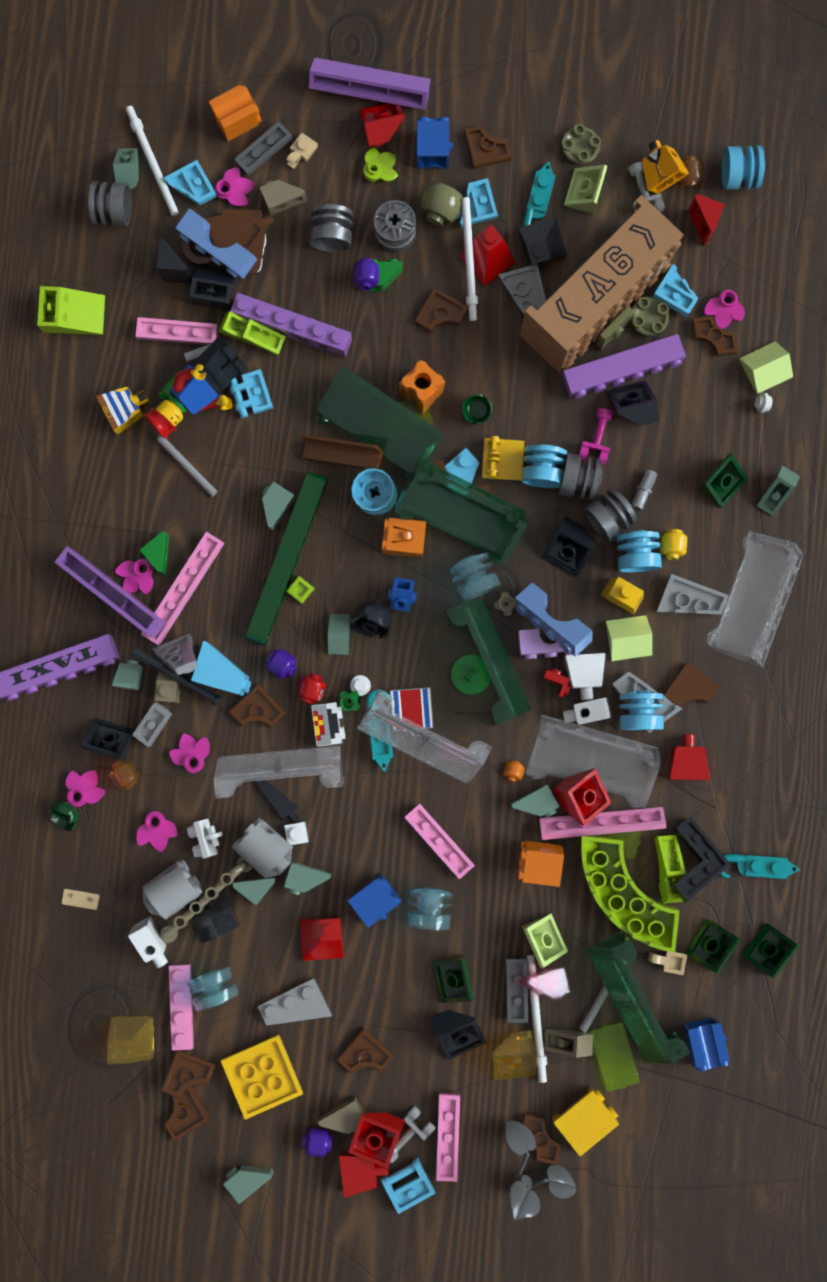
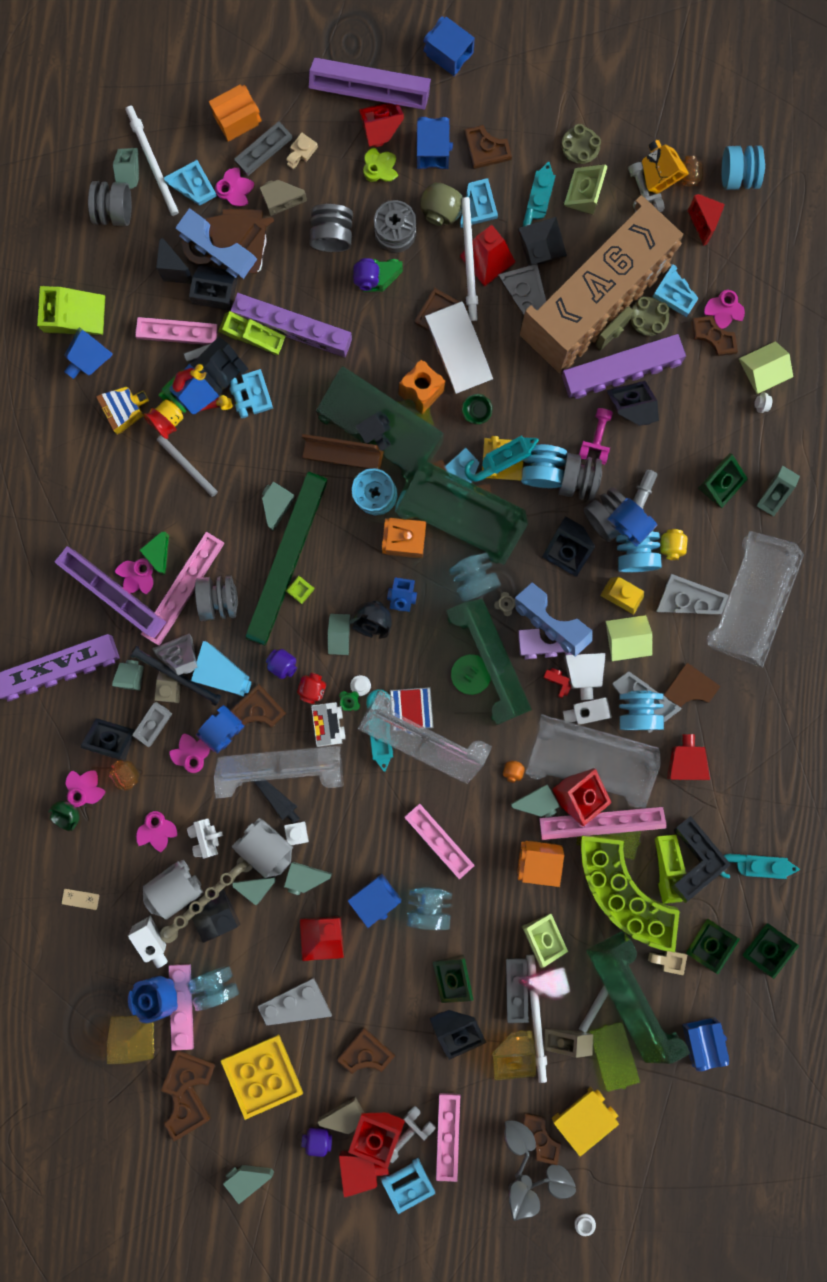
(85, 354): none -> blue torso
(153, 999): none -> blue brick
(213, 598): none -> flat silver wheel
(219, 729): none -> blue brick
(374, 428): none -> black brick
(449, 45): none -> blue piece
(458, 347): none -> white slope
(502, 458): none -> teal plate
(585, 1224): none -> white plate
(632, 521): none -> blue brick

